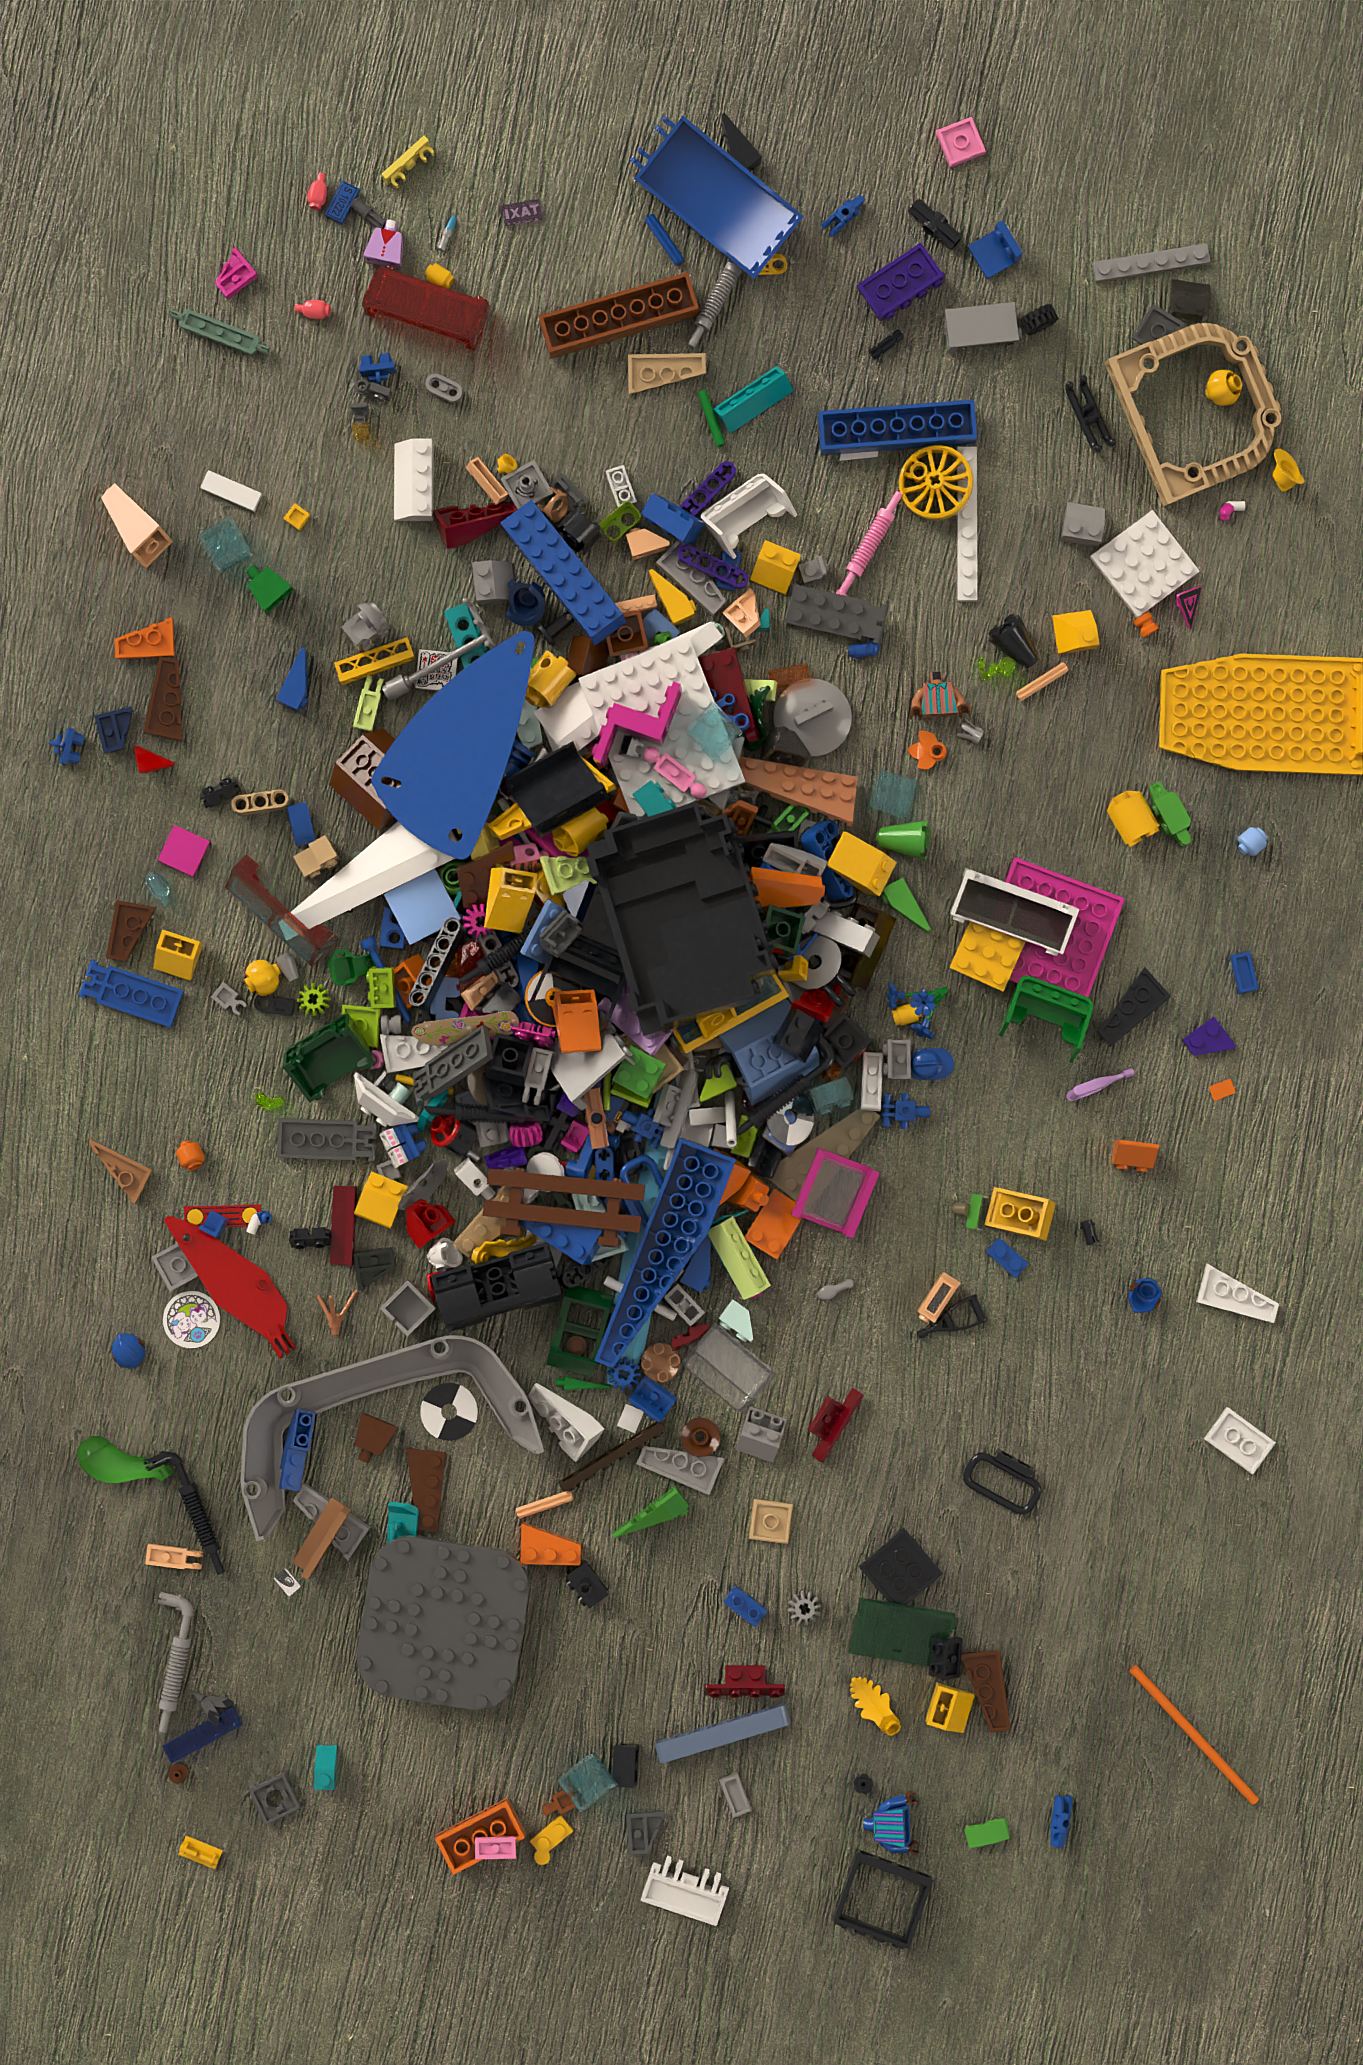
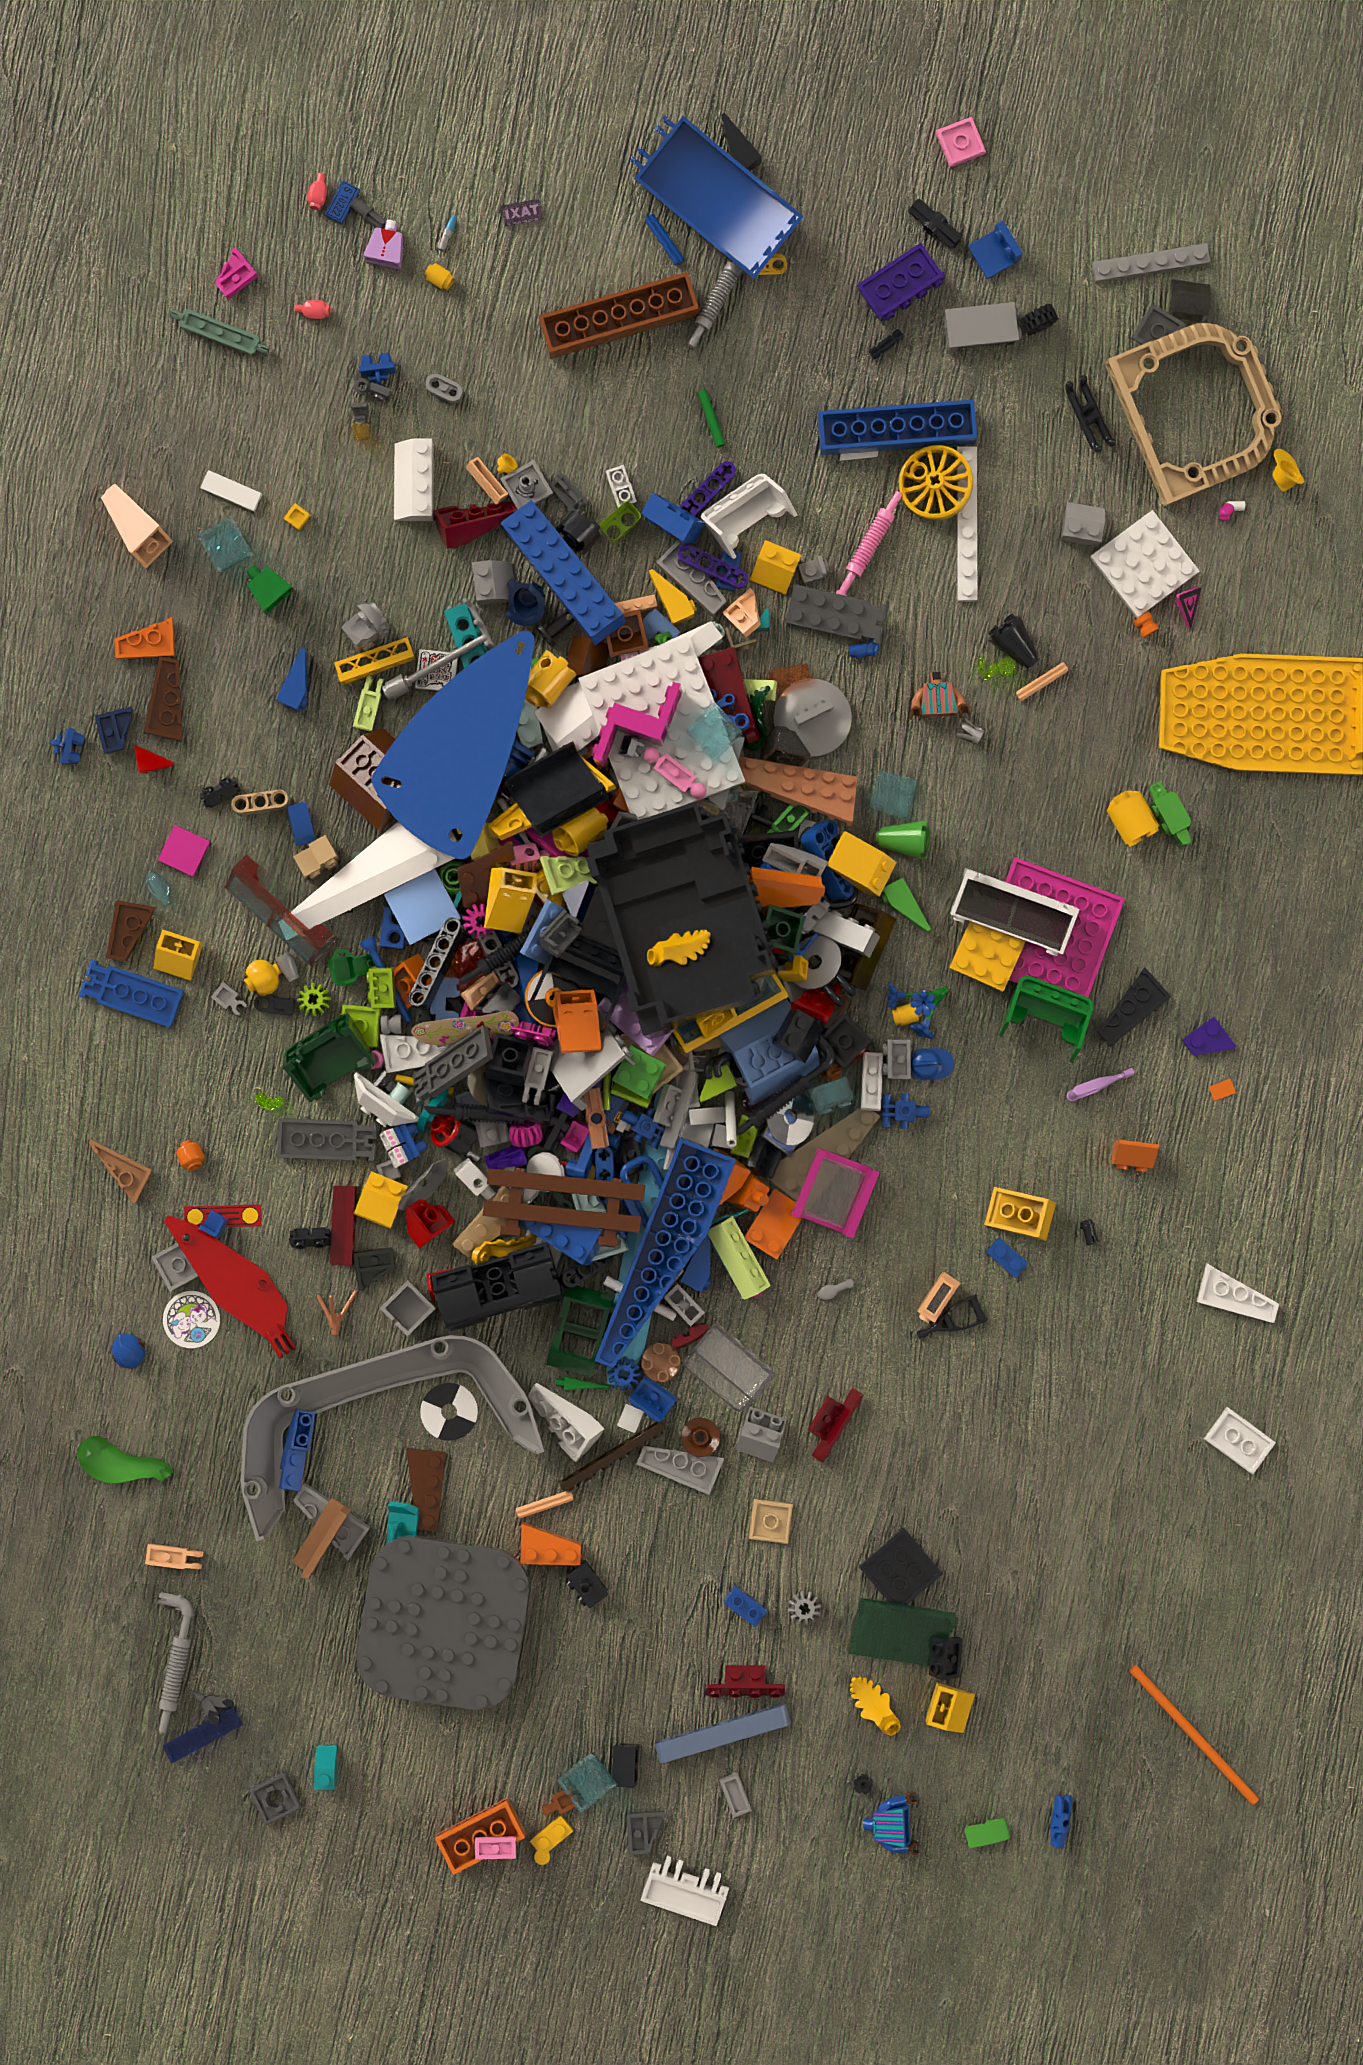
(180, 1768): reddish brown tile -> none
(194, 1505): black piece -> none
(200, 1852): yellow hinge -> none
(258, 1219): arm -> none
(287, 1582): clear sticker -> none
(373, 1436): reddish brown torso -> none
(407, 161): light yellow plate -> none
(426, 306): clear red windscreen -> none
(444, 1255): white helmet -> none
(559, 513): medium nougat piece -> none
(576, 1345): reddish brown plate -> none
(645, 543): light nougat slope -> none
(652, 800): teal brick -> none
(656, 370): tan wing -> none
(661, 1510): bright green wedge -> none
(679, 948): none -> yellow plant
(737, 1318): light aqua slope -> none
(742, 814): dark orange wing -> none
(754, 399): teal panel -> none
(850, 209): blue hinge -> none
(897, 1869): black window -> none
(924, 750): orange plate -> none
(972, 1211): bright green piece -> none
(987, 1678): reddish brown wing -> none
(1013, 1467): black bar -> none
(1075, 632): yellow slope -> none
(1144, 1295): blue hair -> none
(1223, 387): yellow plant -> none
(1244, 972): blue tile -> none
(1252, 841): light blue head -> none

